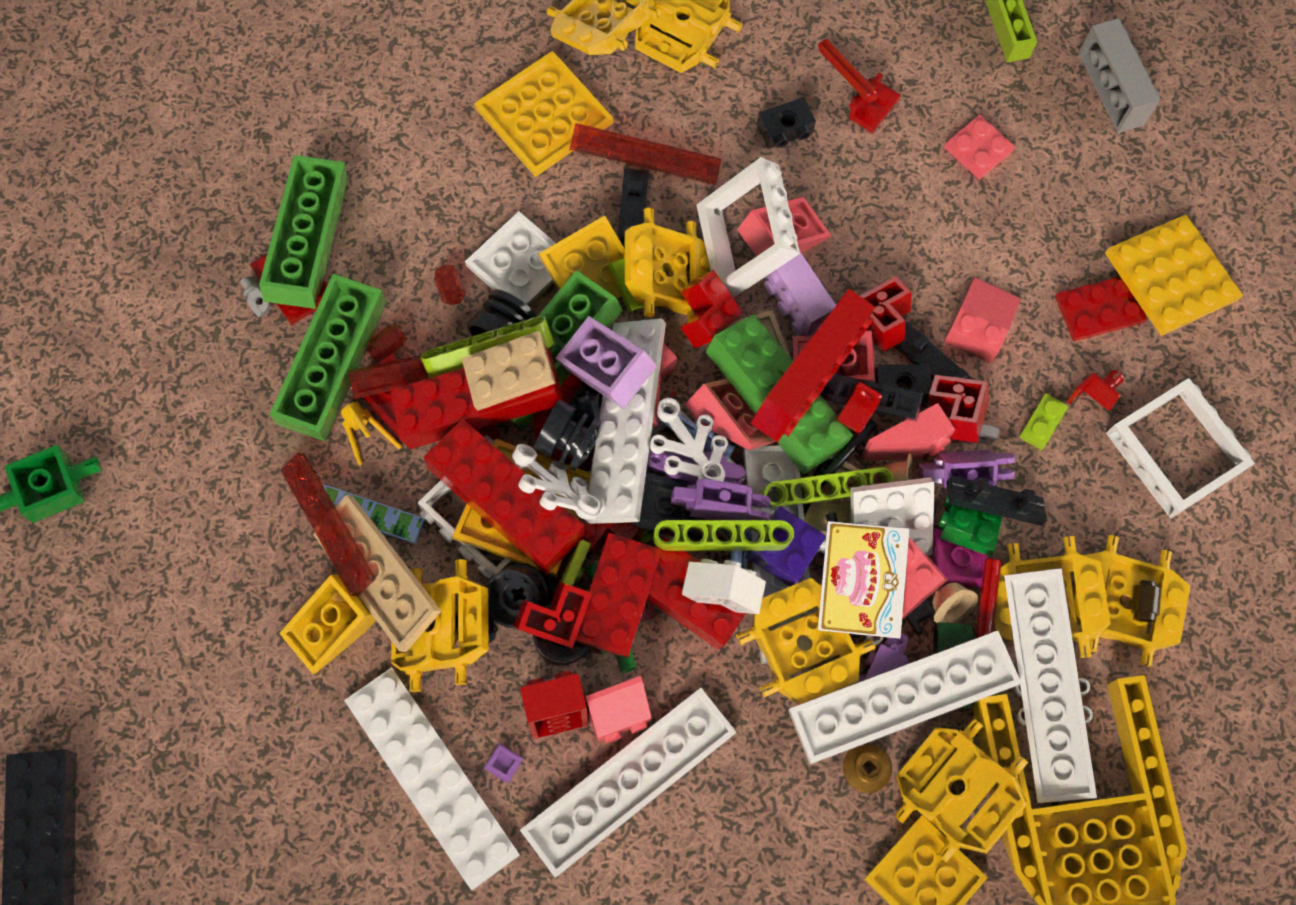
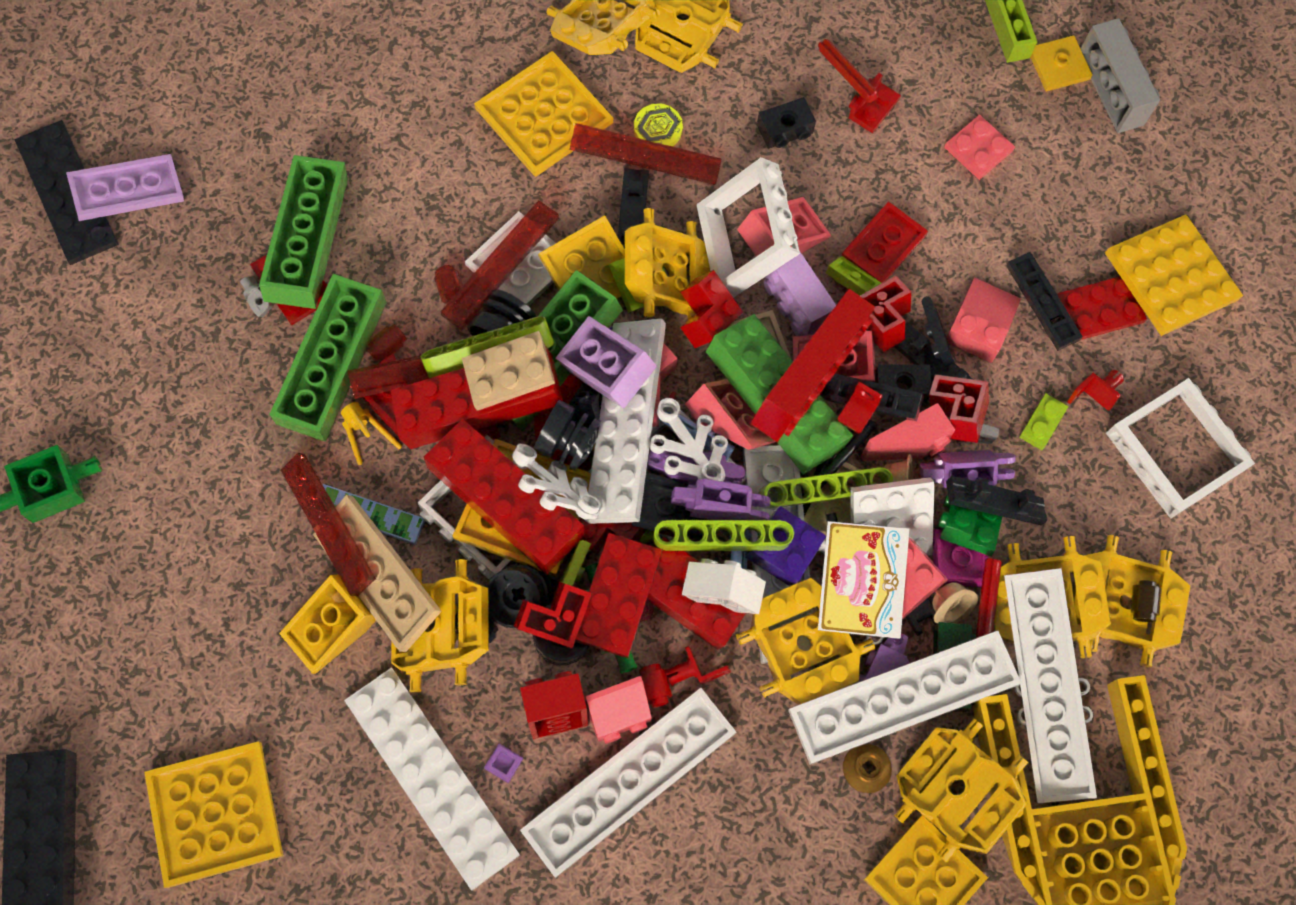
(48, 157): none -> black plate
(125, 187): none -> lavender plate
(213, 814): none -> yellow plate
(499, 264): none -> clear red plate
(655, 685): none -> red brick
(658, 124): none -> tile
(691, 668): none -> red bracket
(851, 276): none -> lime plate
(885, 242): none -> red plate
(935, 330): none -> black hinge
(1044, 301): none -> black hinge
(1060, 63): none -> yellow plate

